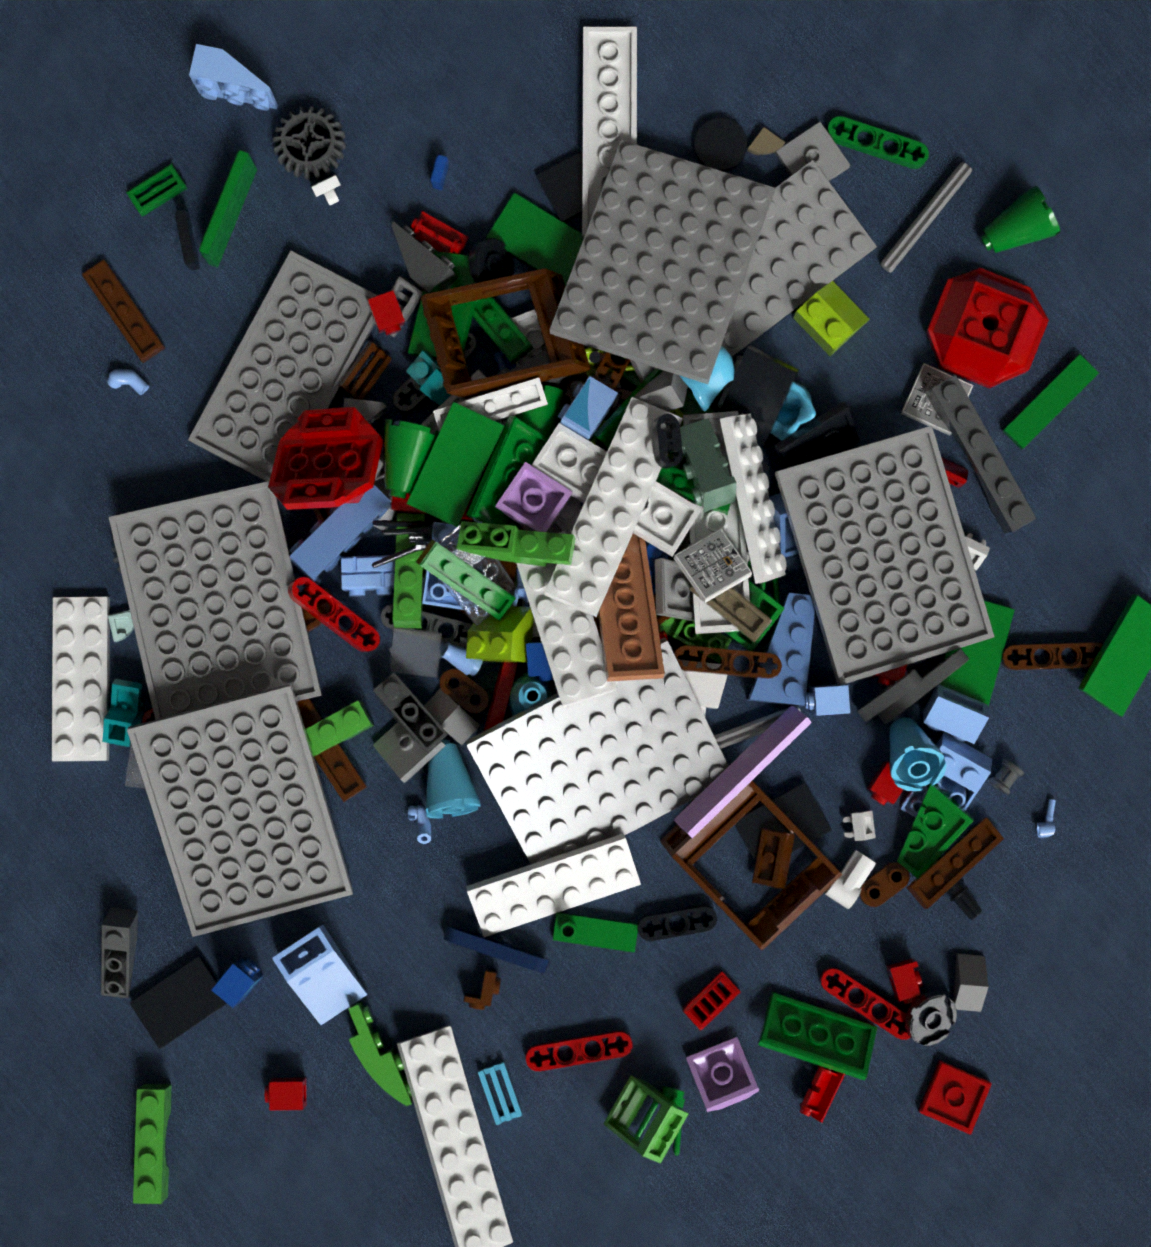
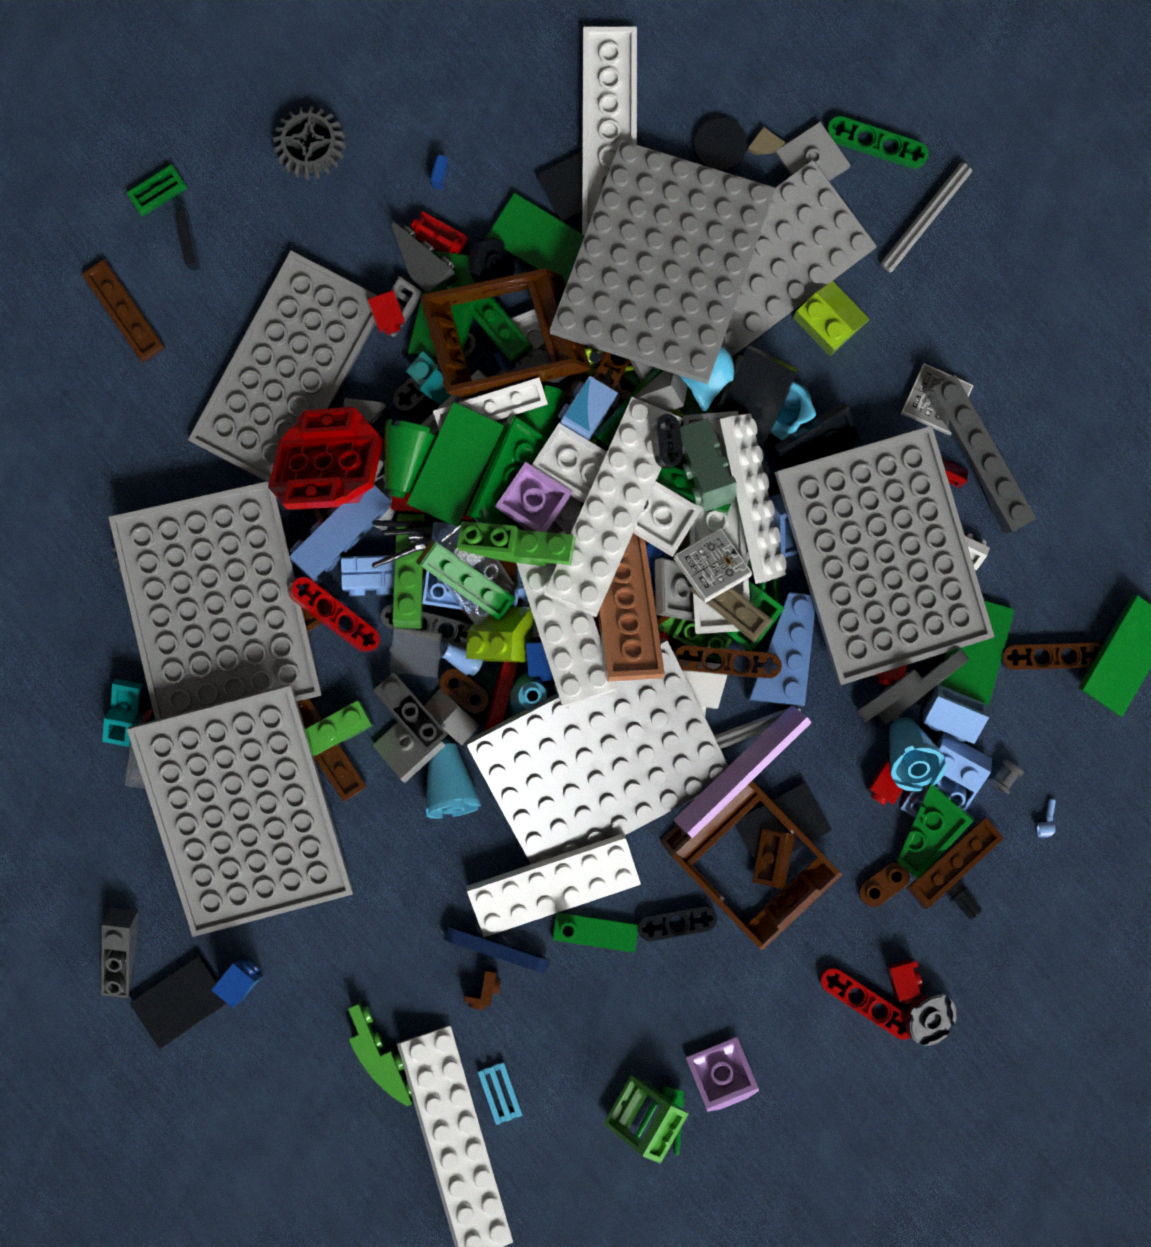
(80, 678): white plate -> none
(121, 625): light aqua tile -> none
(127, 377): light blue arm -> none
(150, 1165): bright green arch -> none
(222, 76): light blue slope -> none
(228, 208): green tile -> none
(286, 1093): red brick -> none
(320, 975): light blue slope -> none
(327, 188): white tile -> none
(372, 378): reddish brown tile -> none
(423, 823): light blue arm -> none
(578, 1047): red beam -> none
(704, 992): red slope -> none
(817, 1036): green tile -> none
(821, 1093): red hinge -> none
(828, 699): light blue brick -> none
(847, 887): white piece -> none
(862, 826): white tile -> none
(955, 1097): red tile -> none
(970, 349): red piece -> none
(970, 982): light grey slope -> none
(1021, 223): green cone -> none
(1050, 402): green tile -> none

